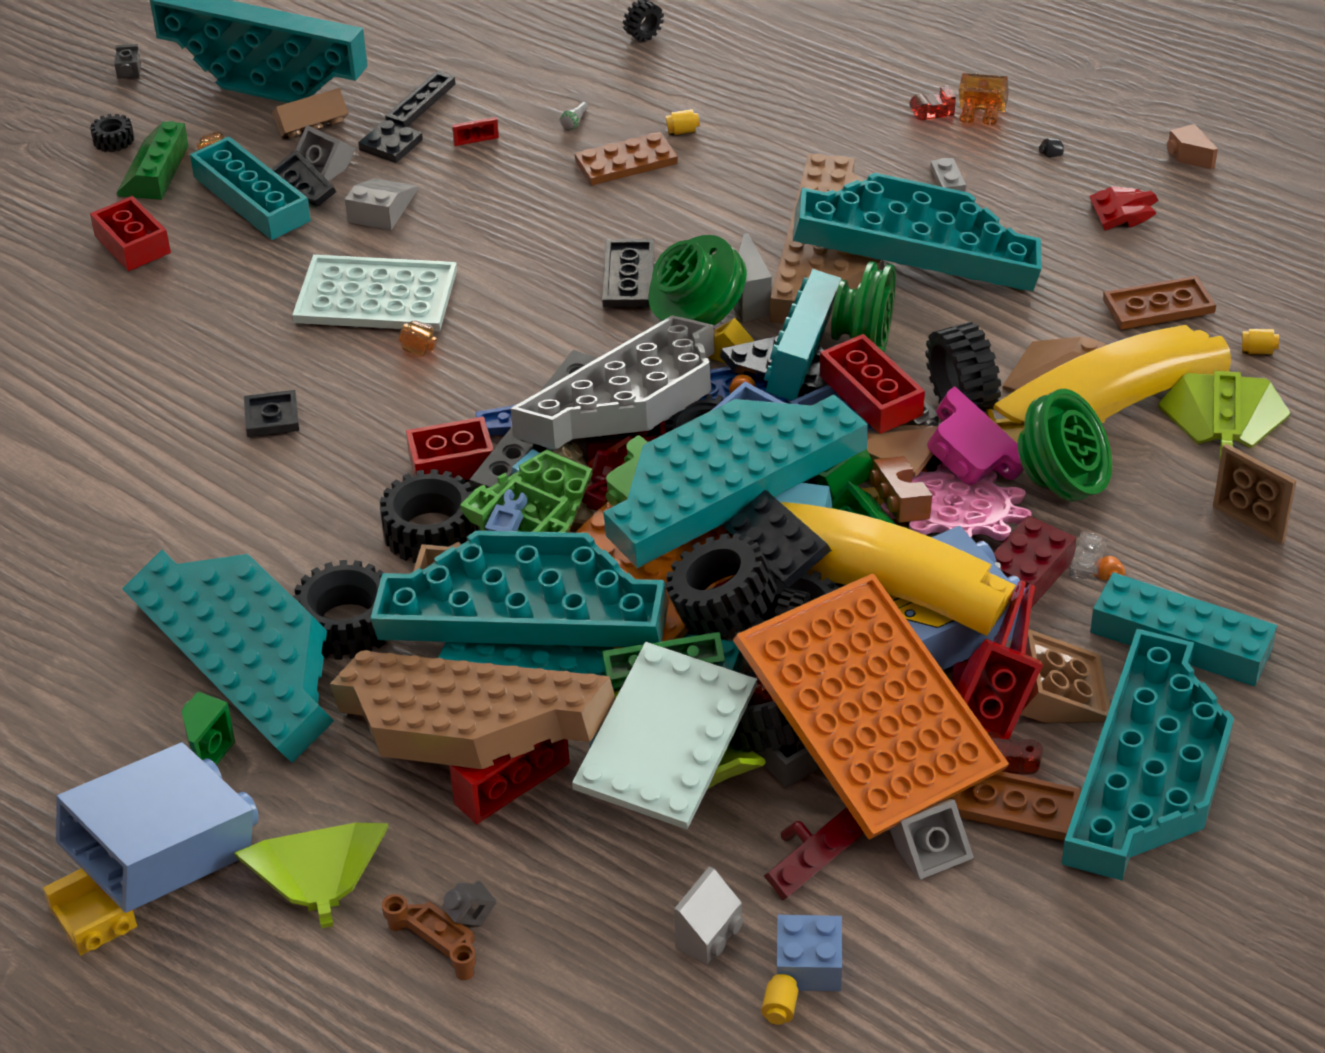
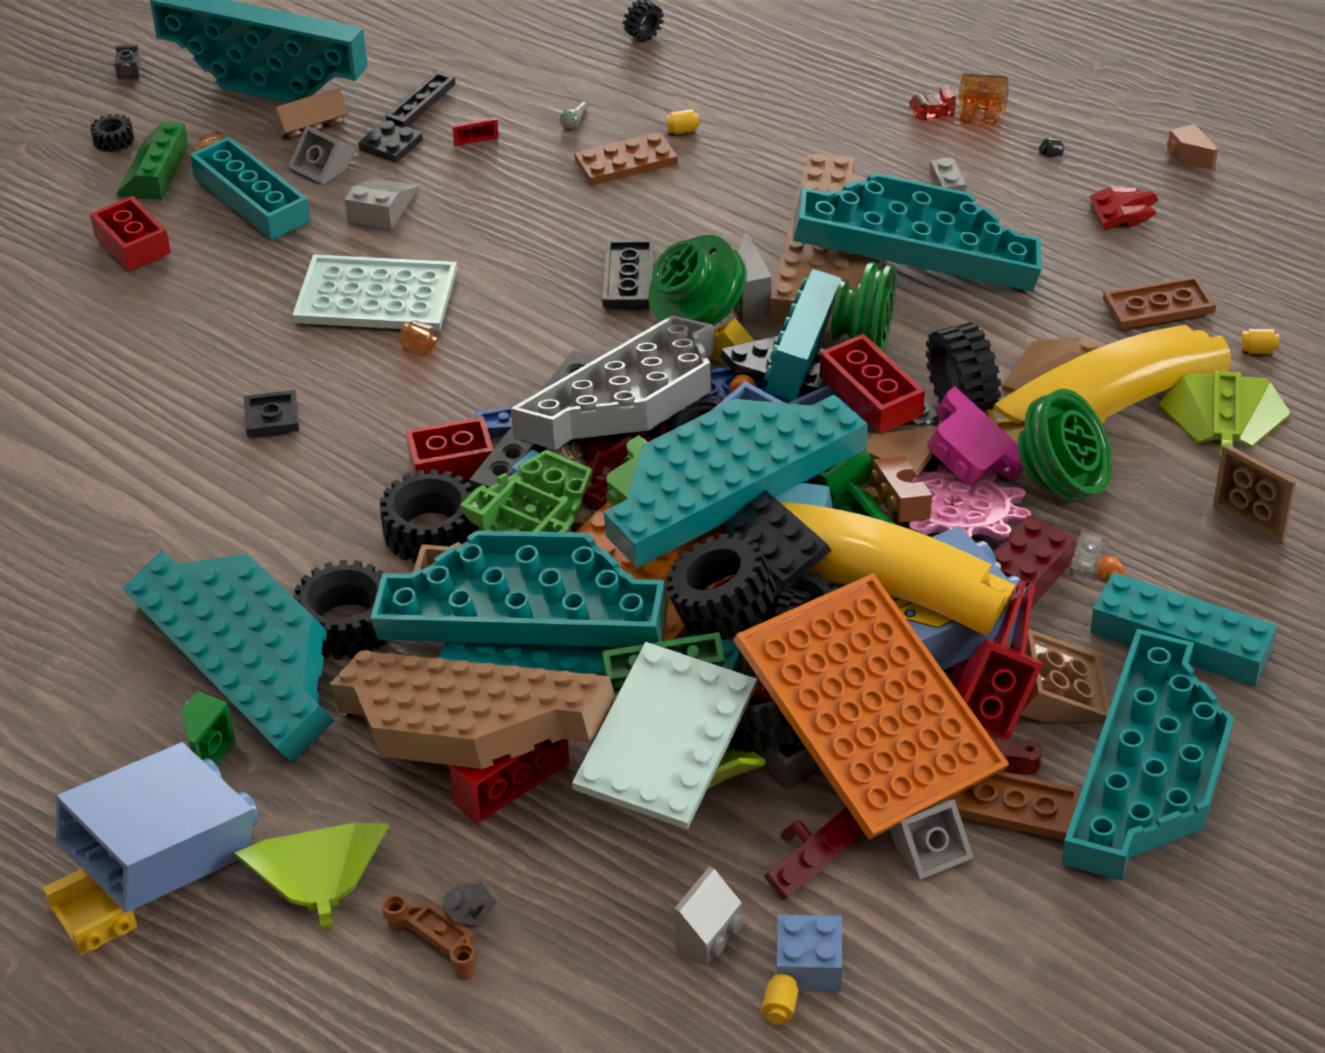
(305, 178): black wing -> none
(507, 516): medium blue plate -> none

